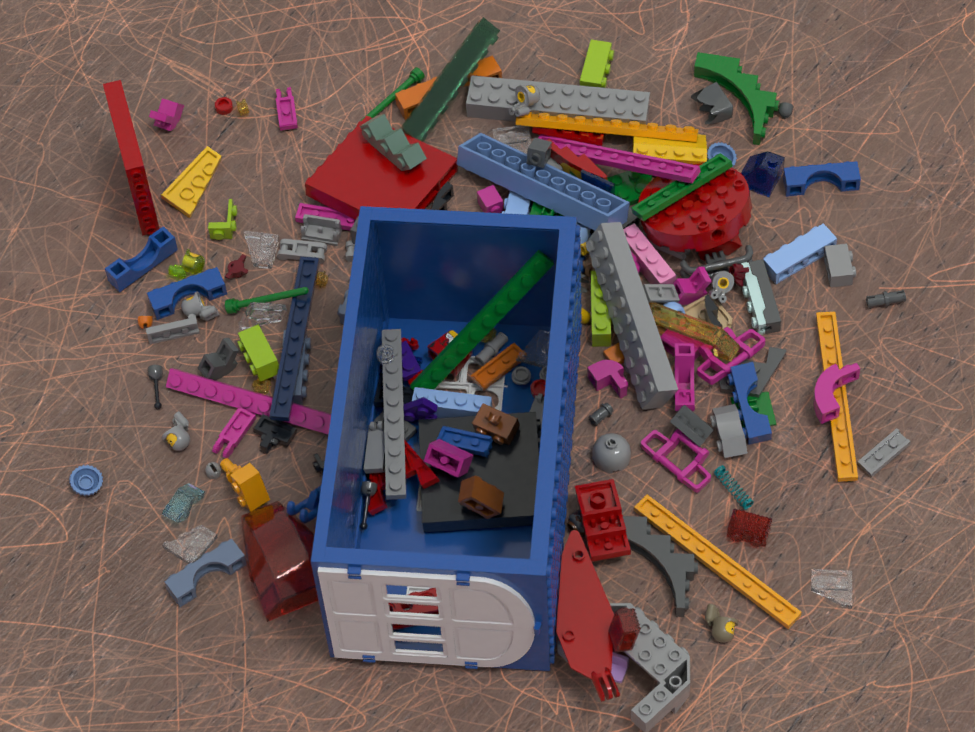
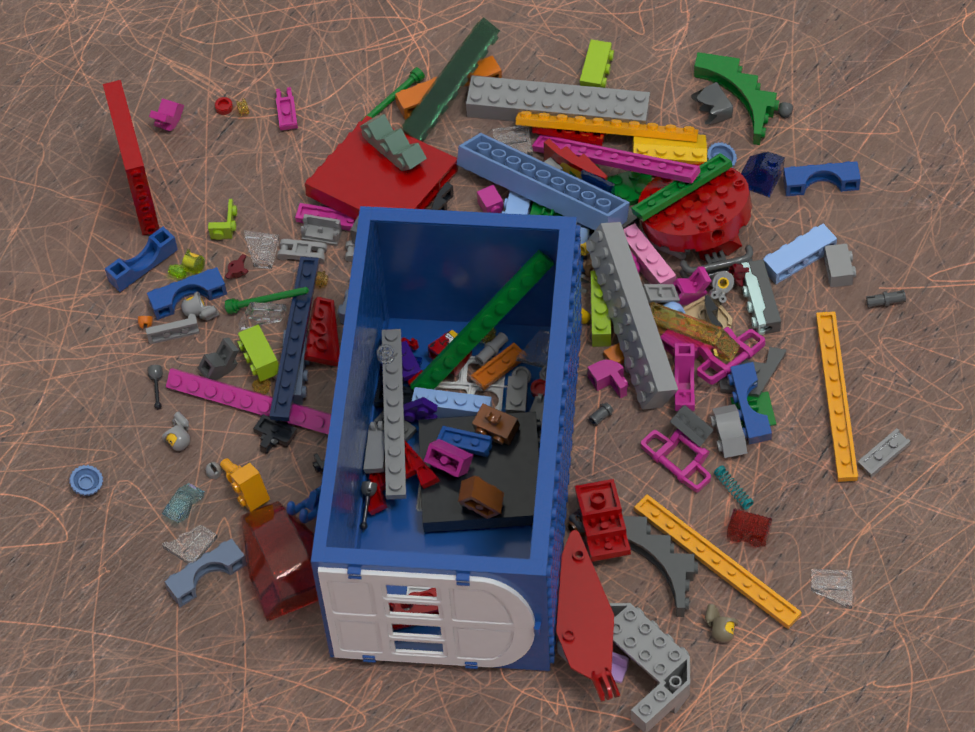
(192, 182): yellow wing -> none
(234, 431): dark pink hinge -> none
(322, 337): none -> red wing
(516, 394): none -> light grey brick
(525, 97): light grey piece -> none
(539, 152): dark grey brick -> none
(611, 453): light grey cylinder -> none
(624, 629): clear red brick -> none
(832, 378): dark pink arch -> none

